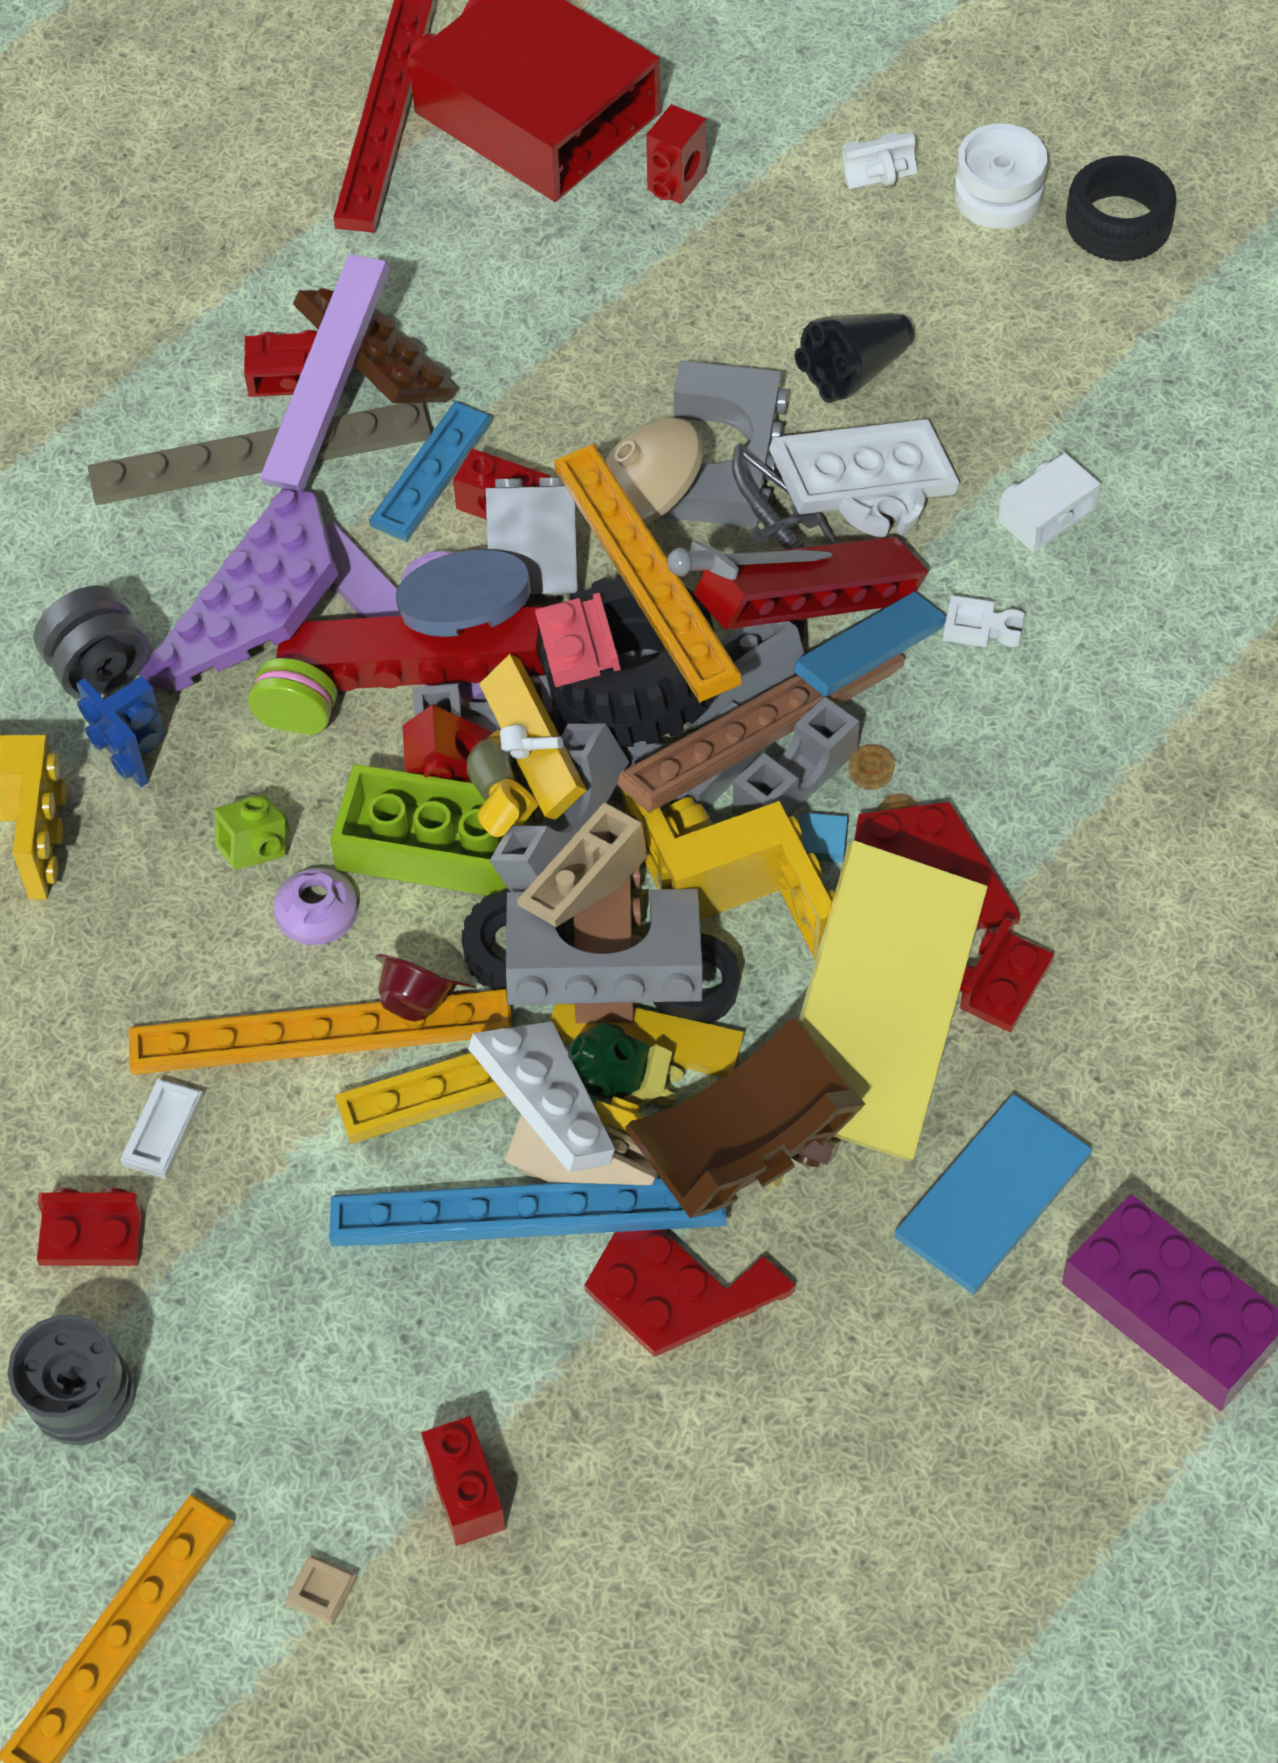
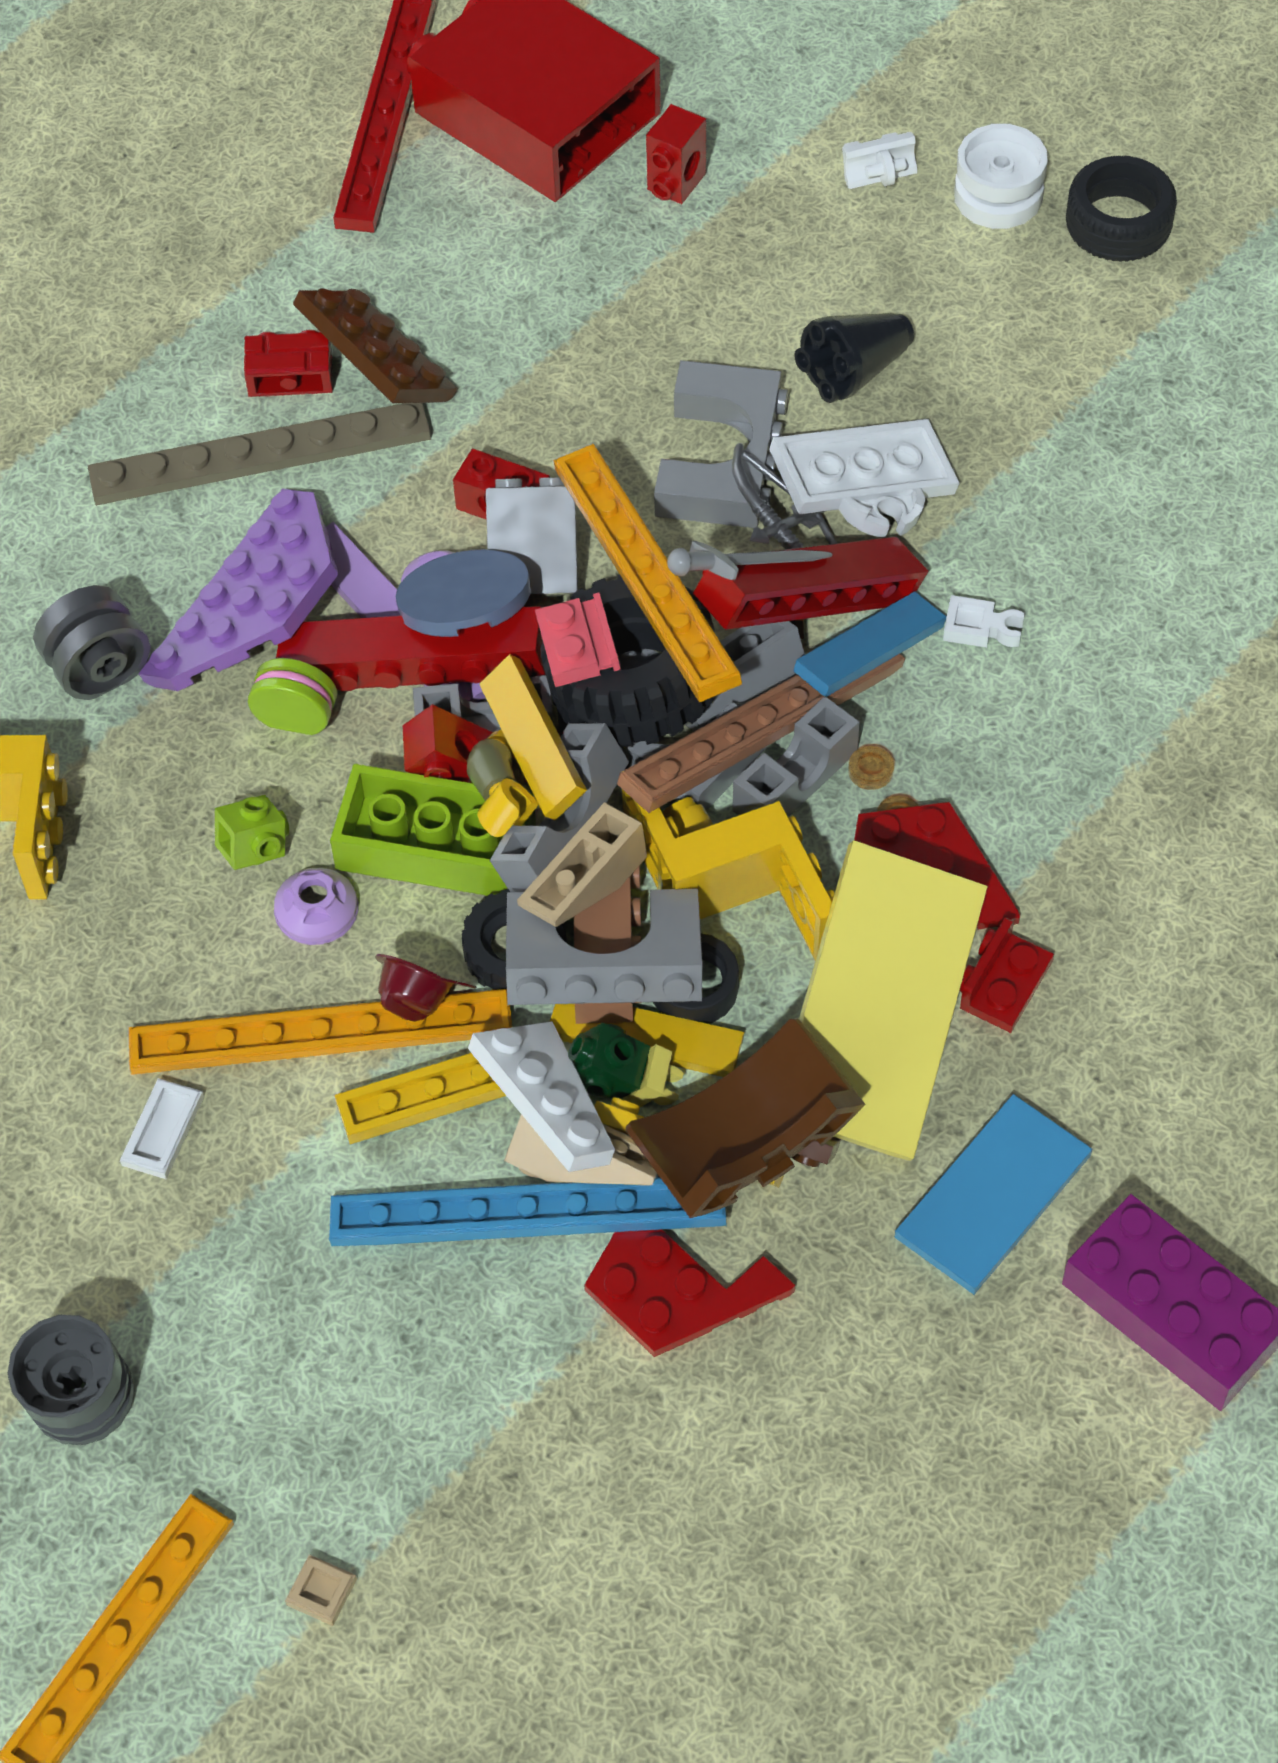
(89, 1228): red bracket -> none
(124, 724): blue bracket -> none
(325, 373): lavender tile -> none
(430, 471): dark azure tile -> none
(463, 1481): red brick -> none
(516, 741): white hand -> none
(657, 465): tan dish -> none
(824, 836): medium azure tile -> none
(1048, 501): white brick -> none

